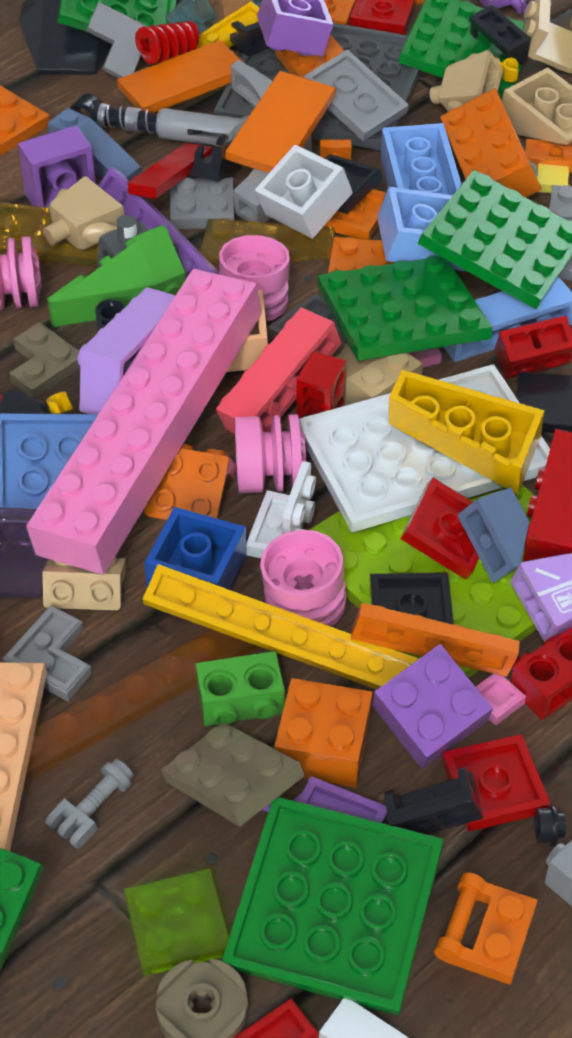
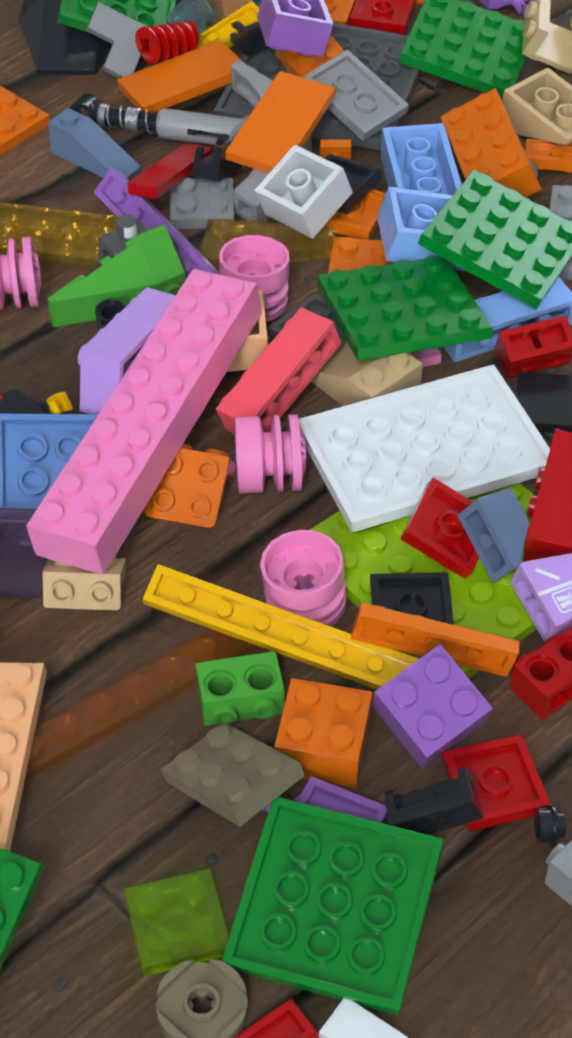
(47, 644): light grey tile -> none
(48, 363): dark tan plate -> none
(54, 164): medium lavender brick -> none
(82, 215): tan torso -> none
(116, 776): light grey hinge -> none
(199, 548): blue brick -> none
(283, 512): white bracket -> none
(320, 385): red brick -> none
(468, 426): yellow wedge -> none
(471, 78): tan torso -> none
(501, 33): black hinge -> none
(501, 696): bright pink tile -> none
(501, 932): orange plate -> none
(552, 175): light yellow tile -> none

